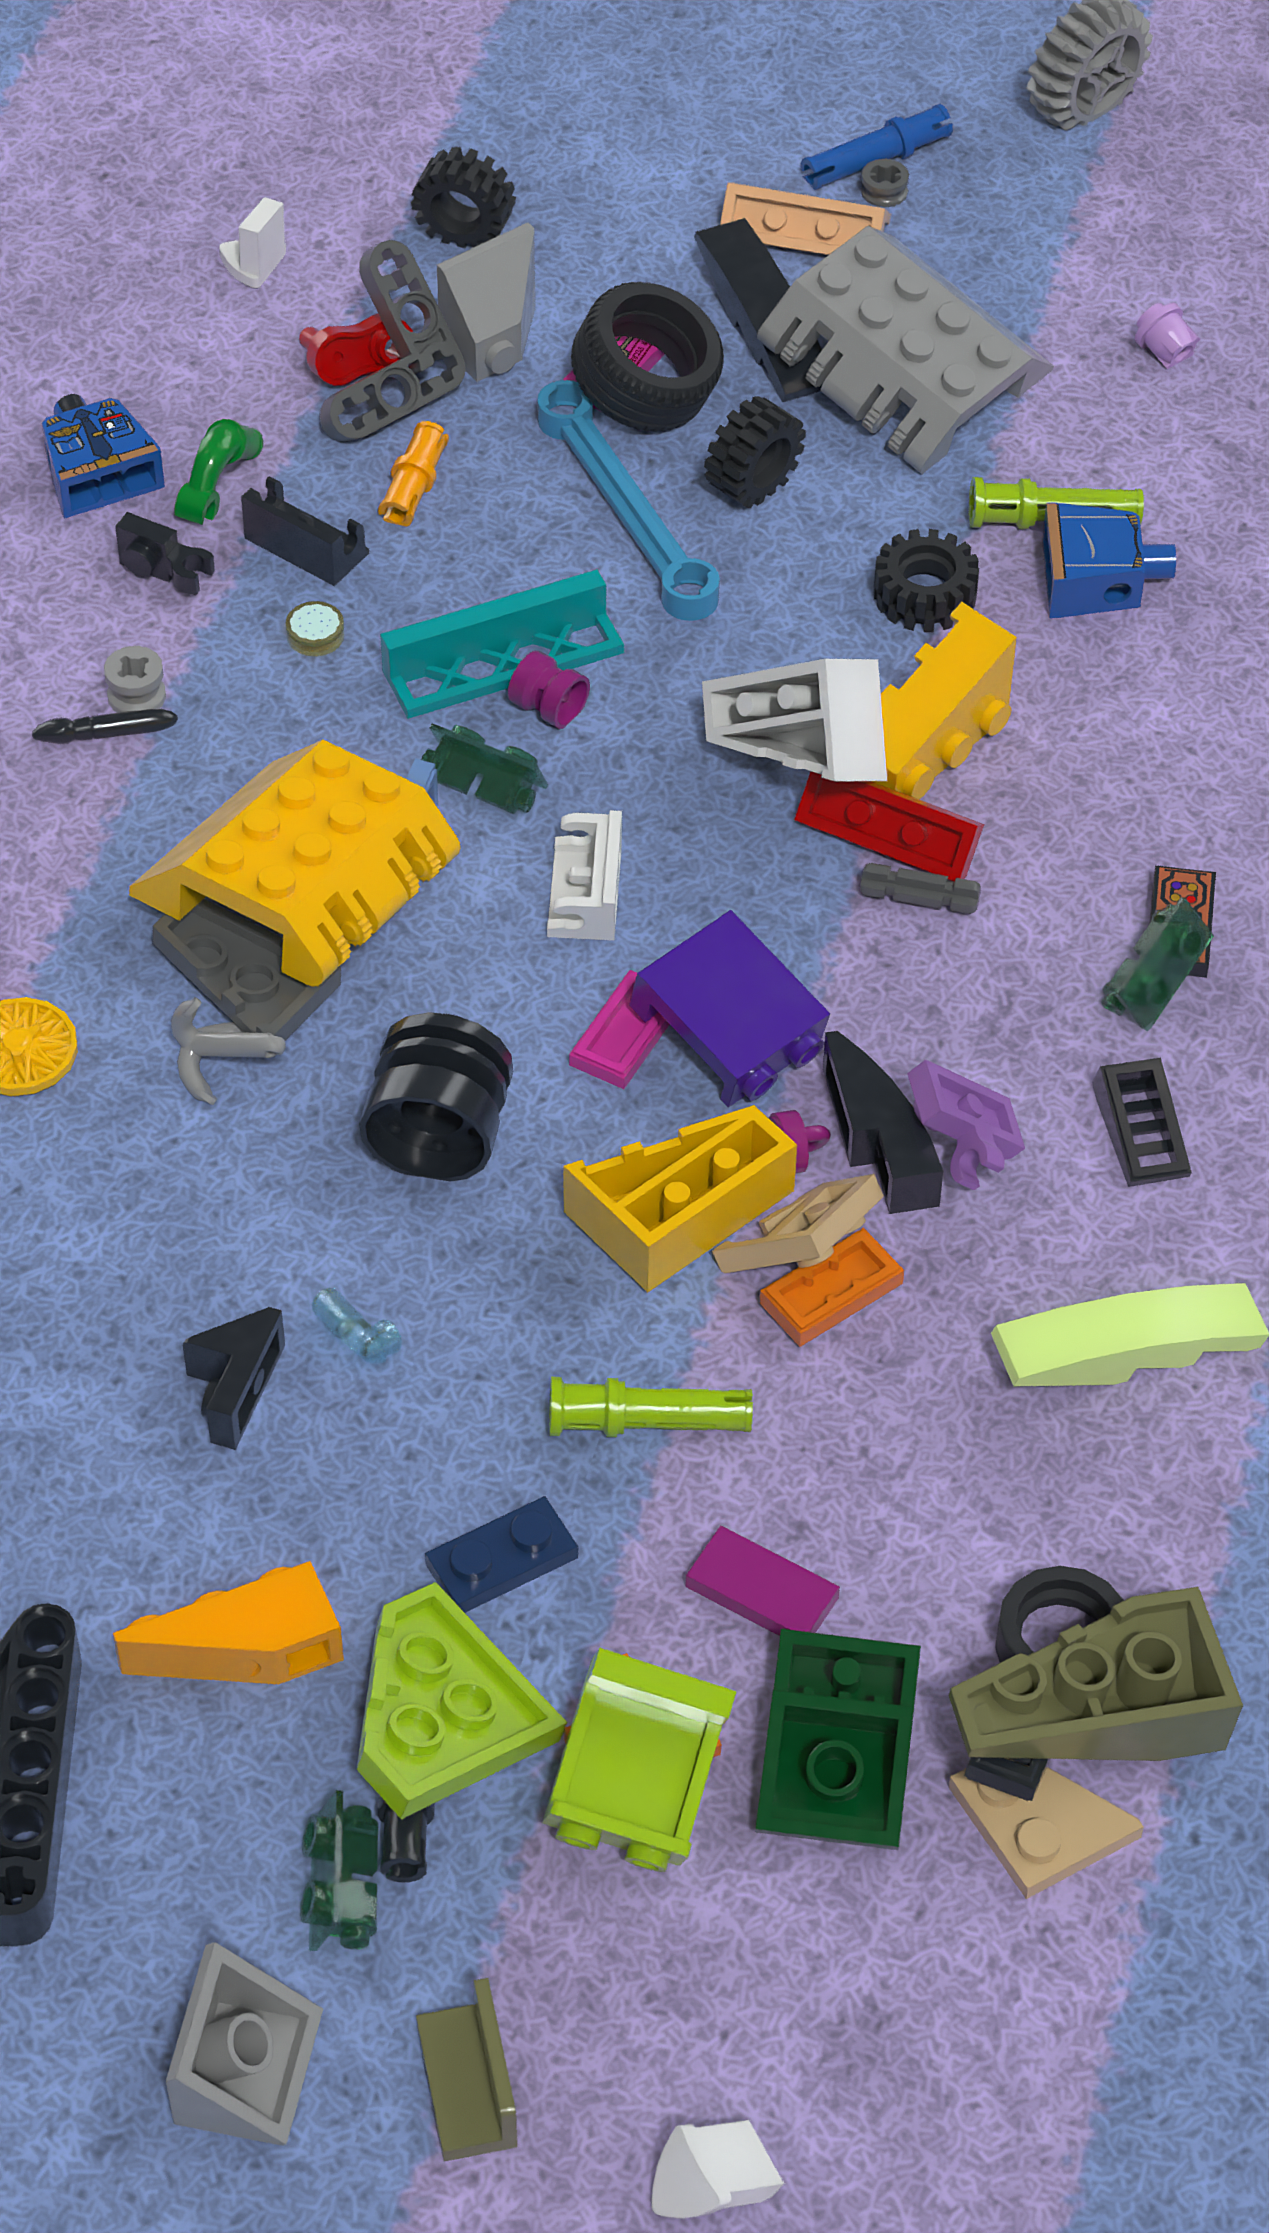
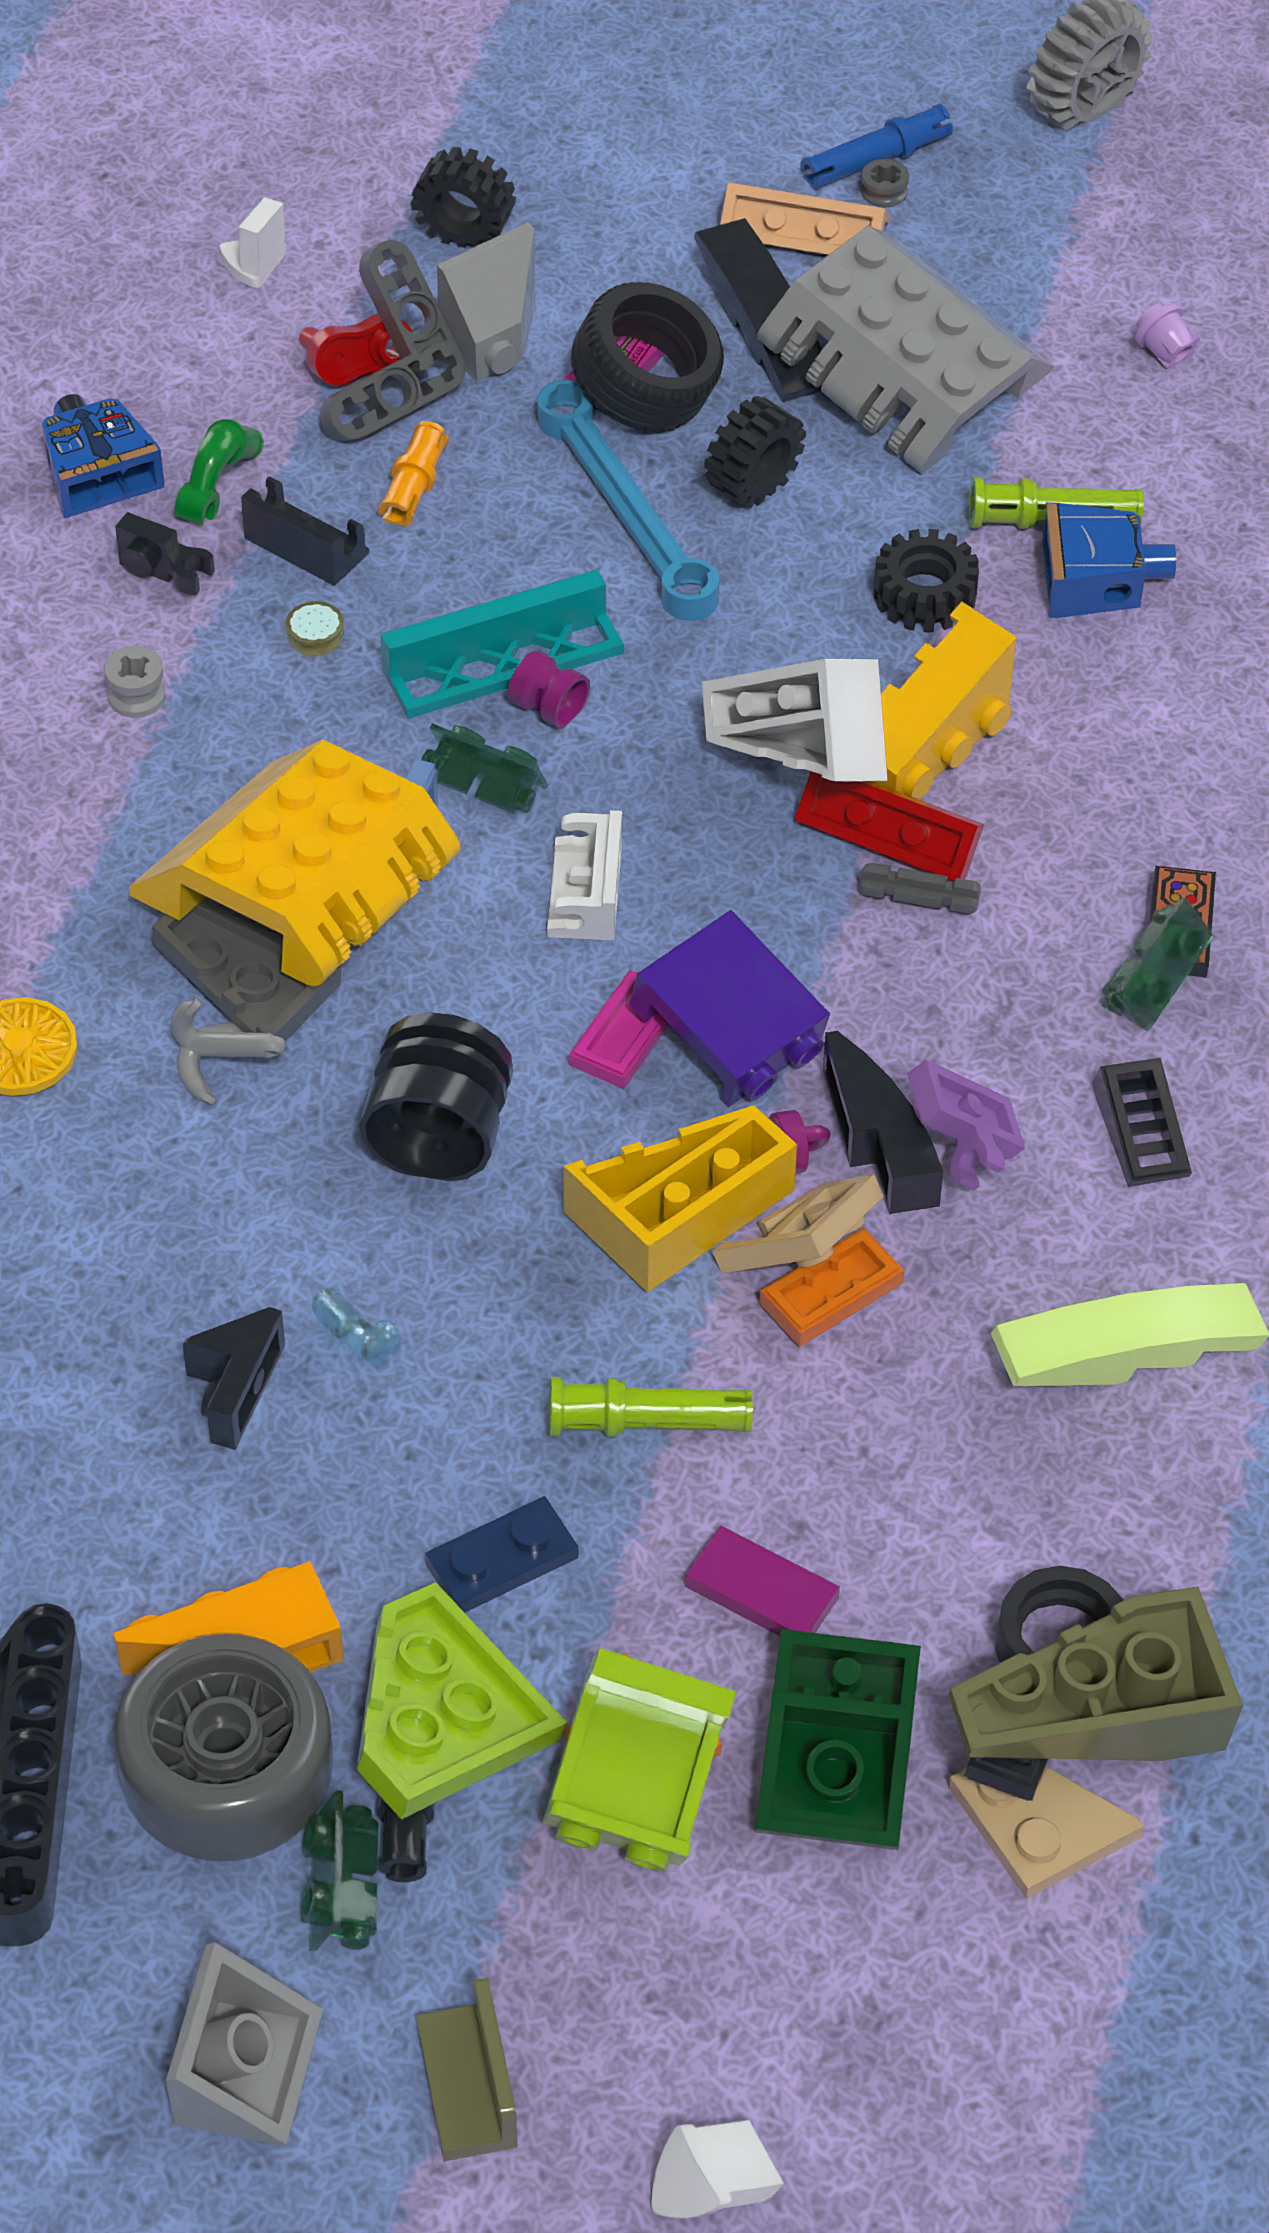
(104, 726): black piece -> none
(224, 1747): none -> dark grey wheel

